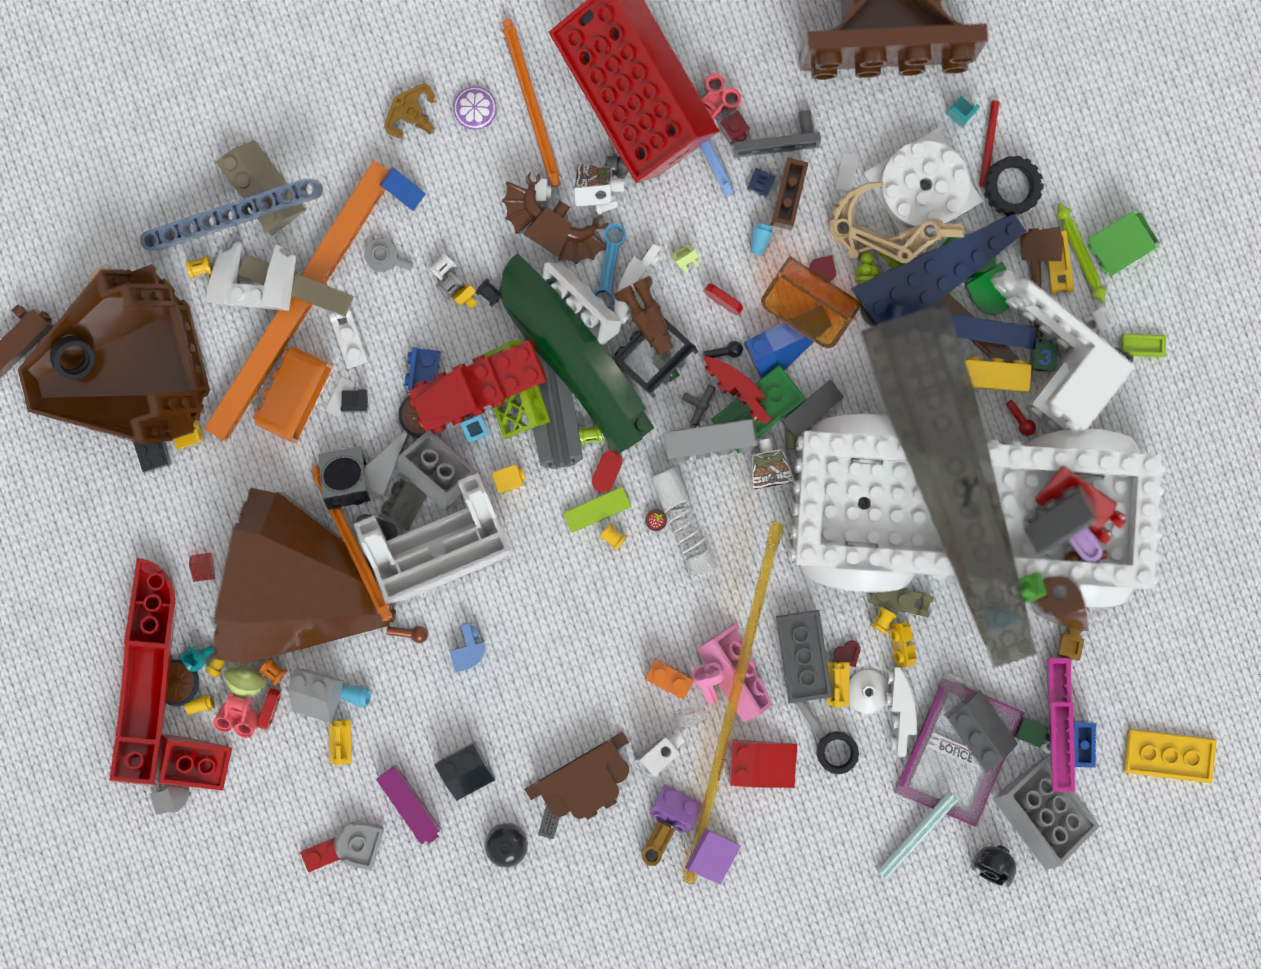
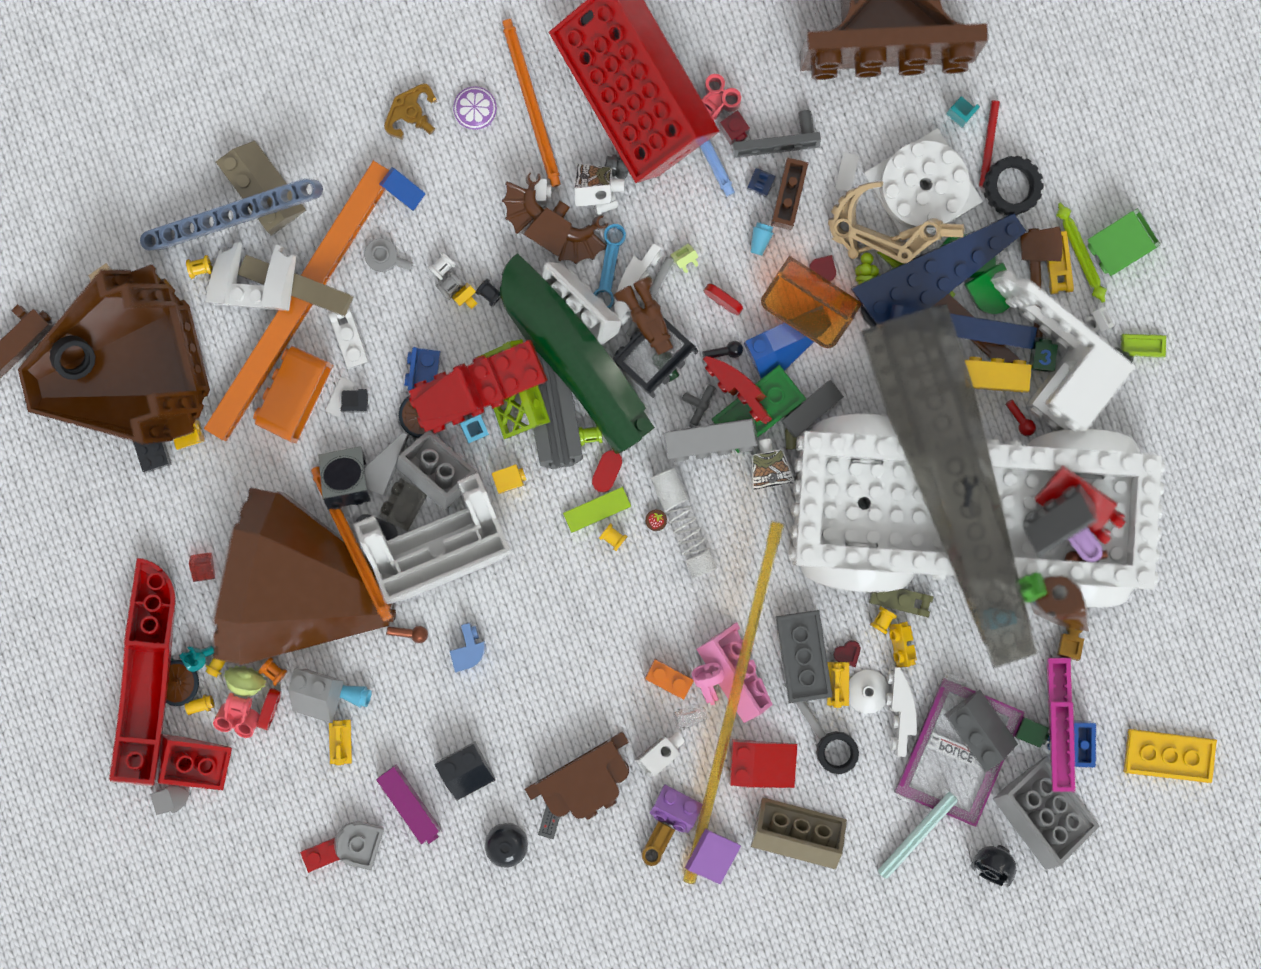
(654, 289): none -> light grey bar
(799, 833): none -> dark tan slope

